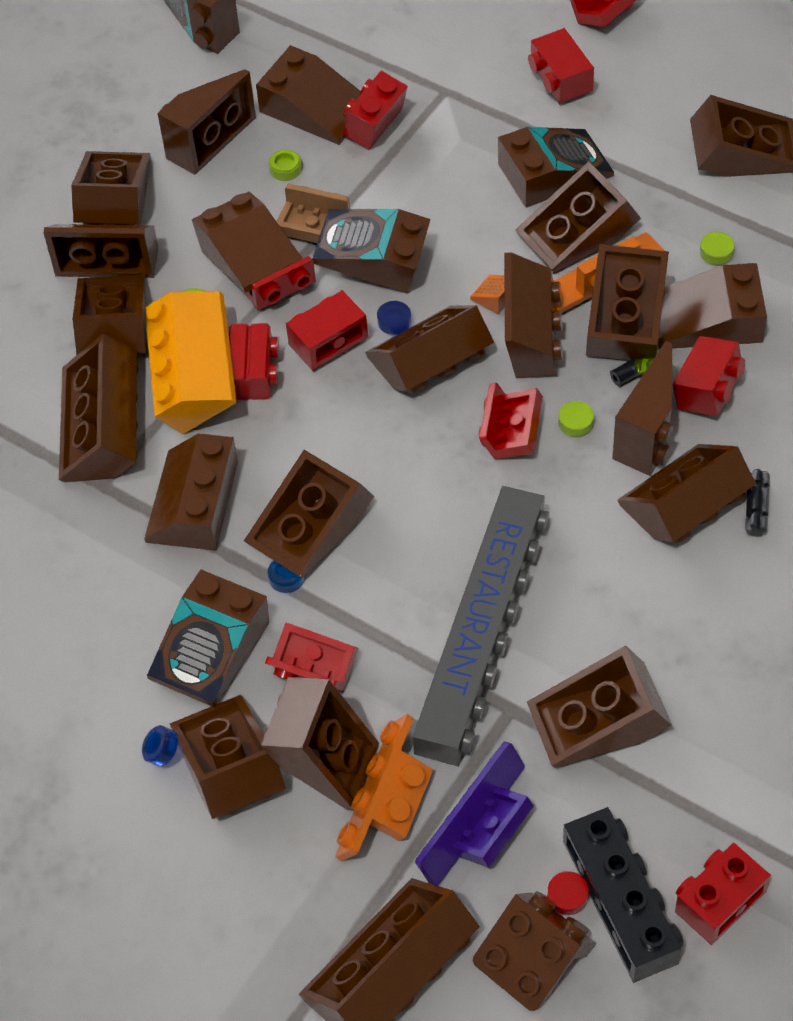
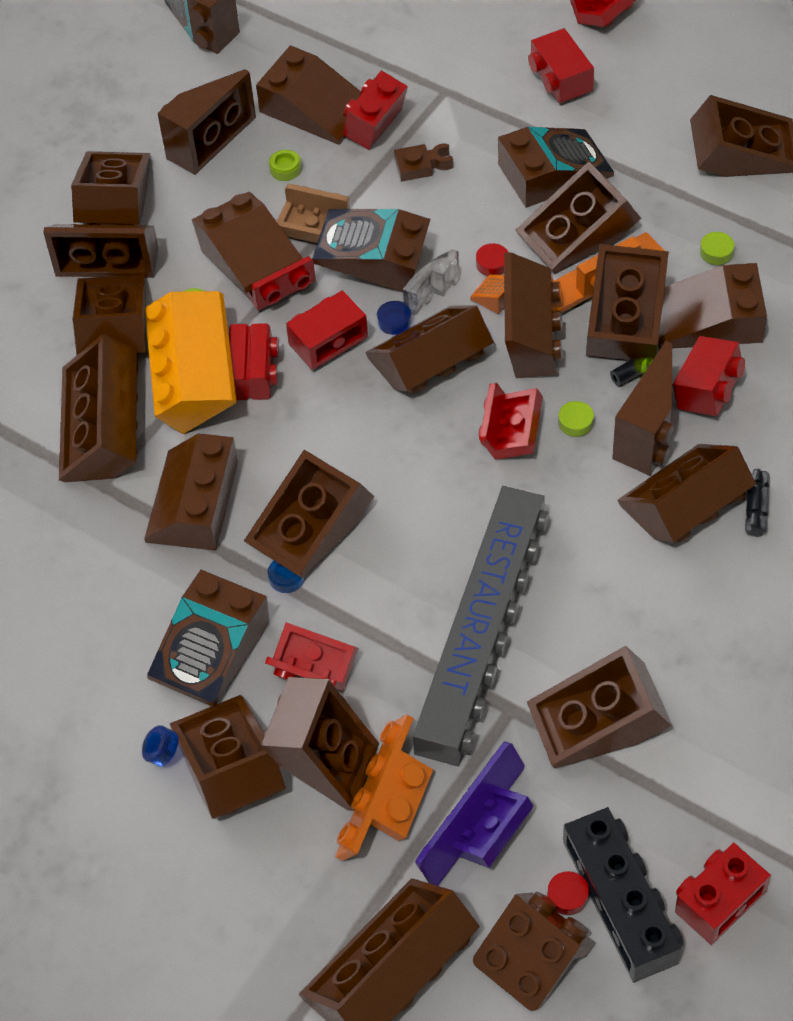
(418, 162): none -> reddish brown plate
(432, 278): none -> clear slope
(490, 259): none -> red tile

